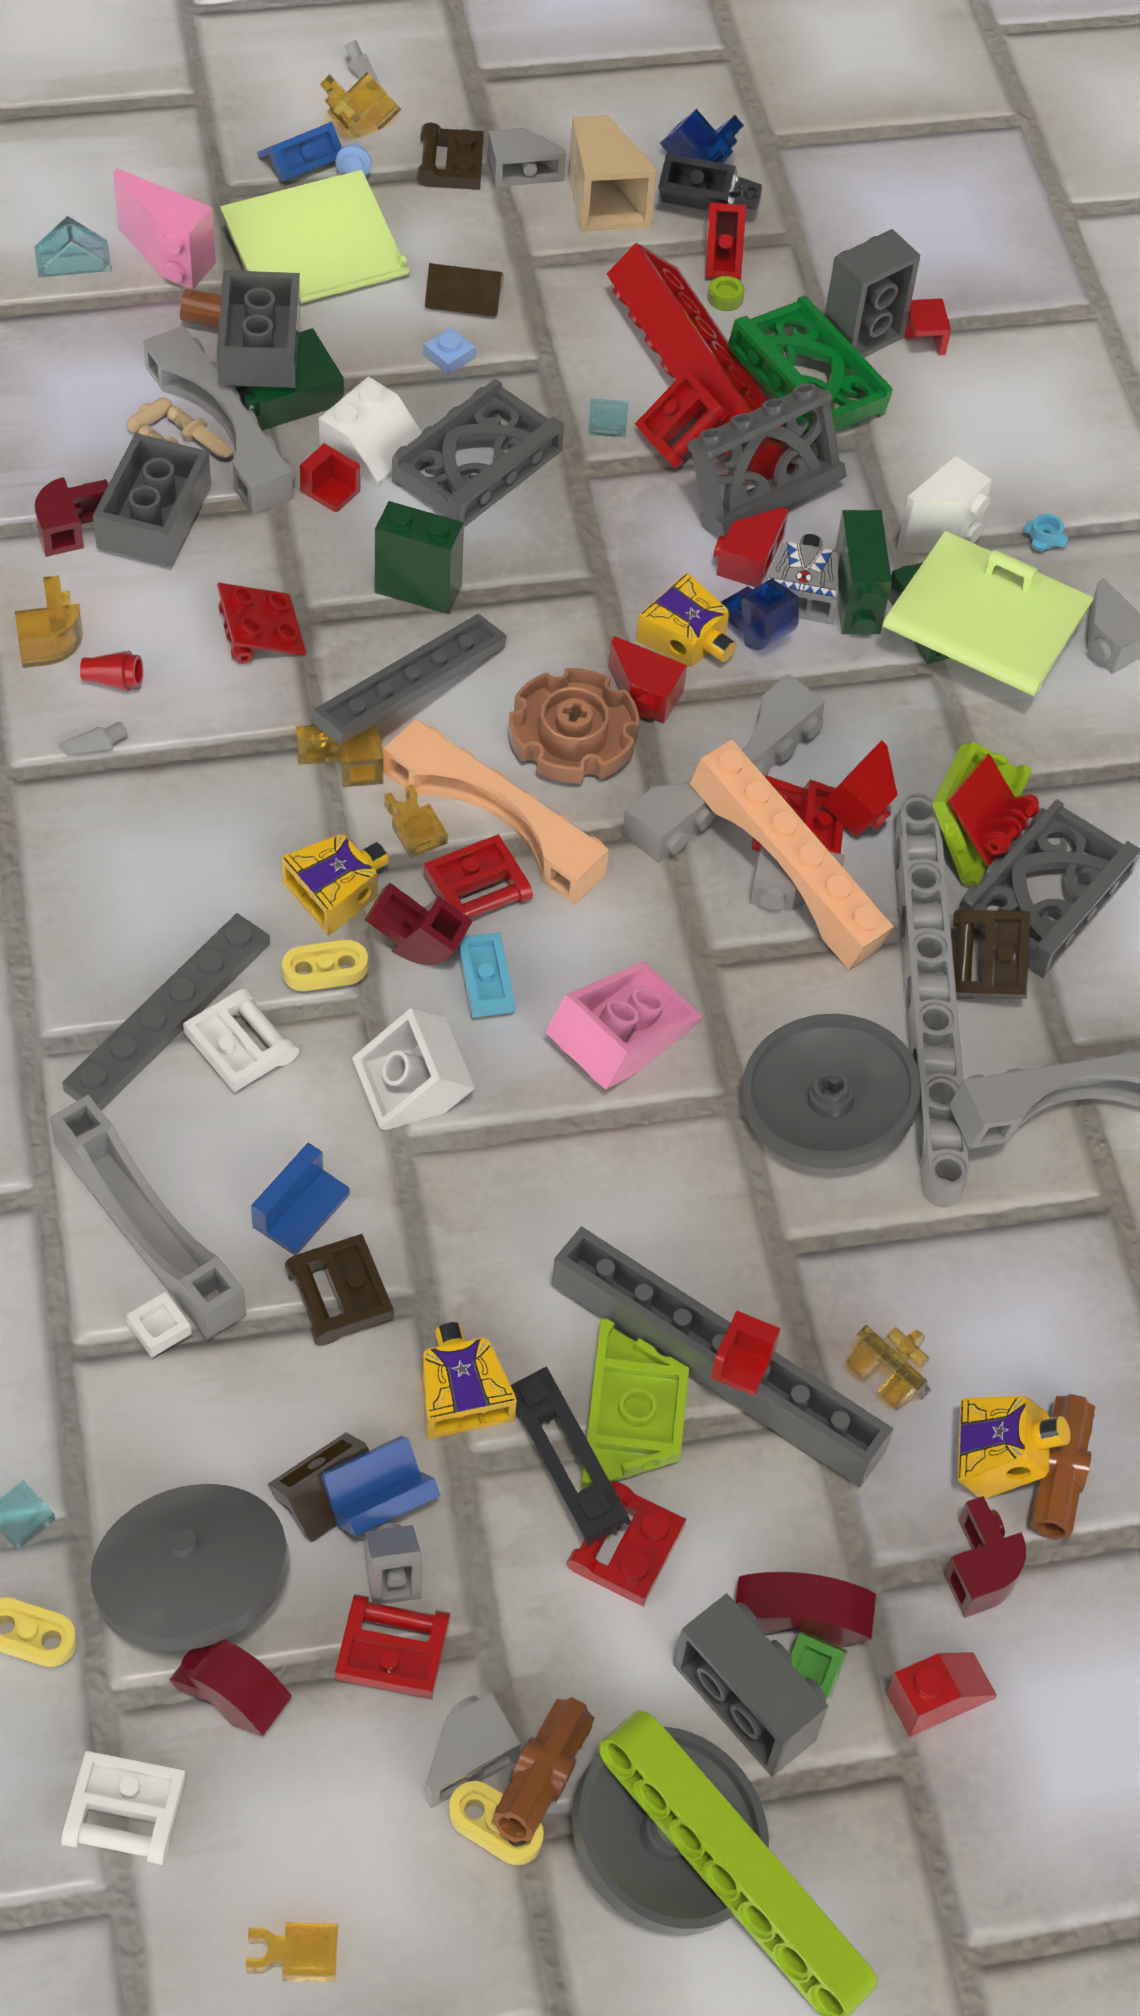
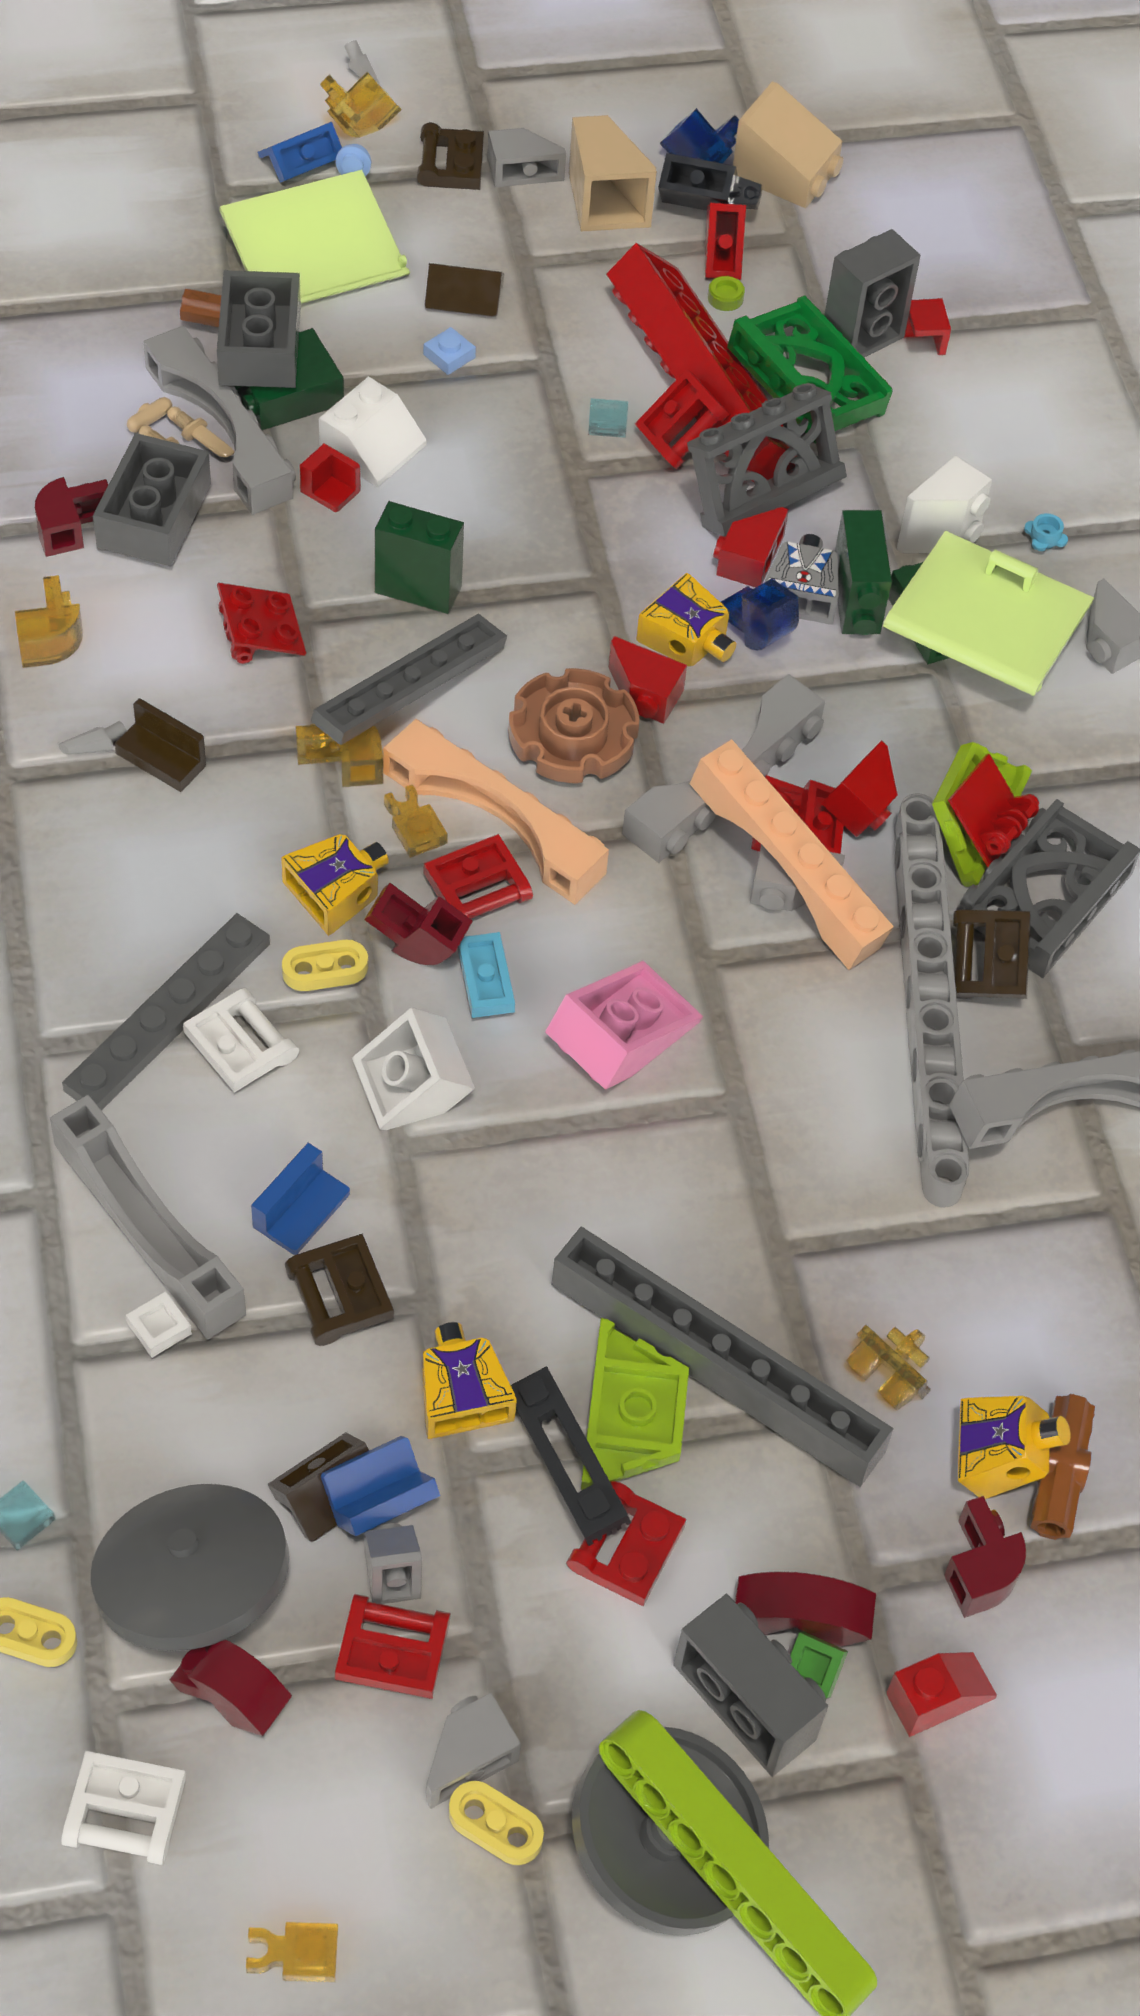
(71, 250): clear light blue slope -> none
(115, 670): red cone -> none
(162, 746): none -> dark brown panel
(166, 228): bright pink slope -> none
(470, 423): dark grey fence -> none
(543, 1770): dark orange piece -> none
(745, 1353): red panel -> none
(786, 148): none -> tan slope
(831, 1091): dark grey dish -> none

